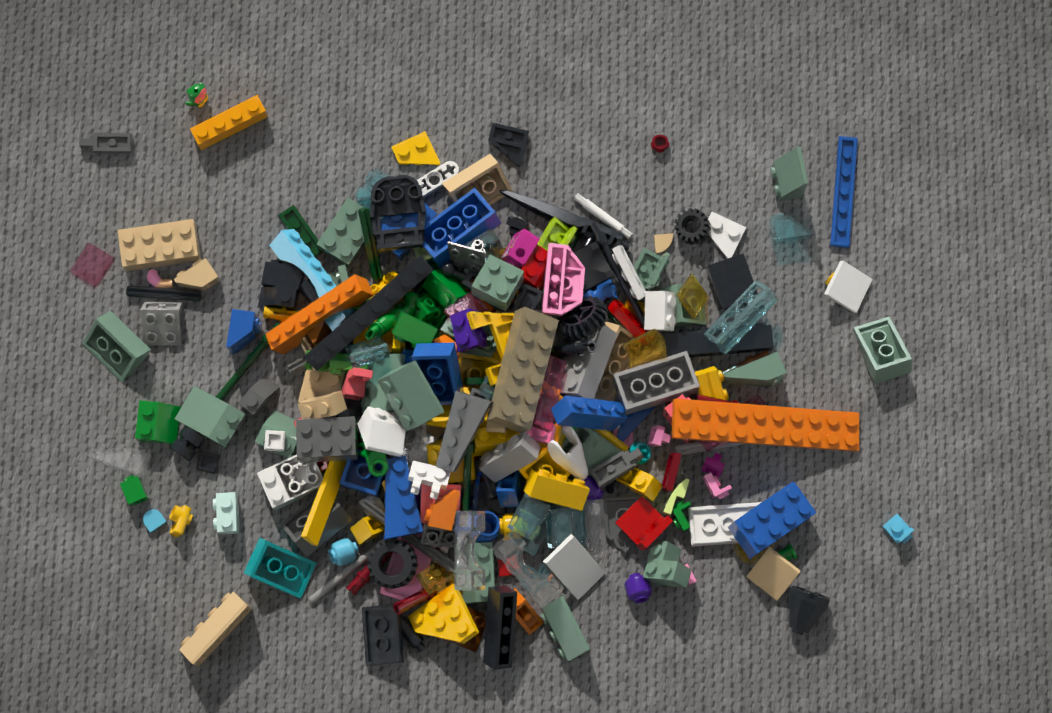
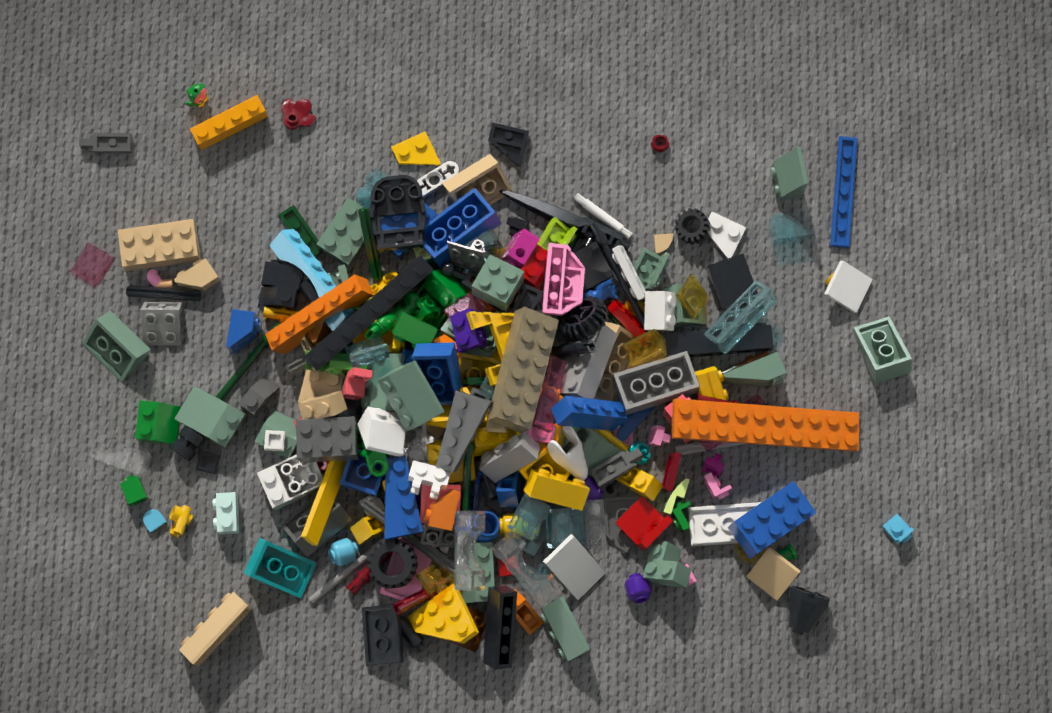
(298, 111): none -> dark red plate

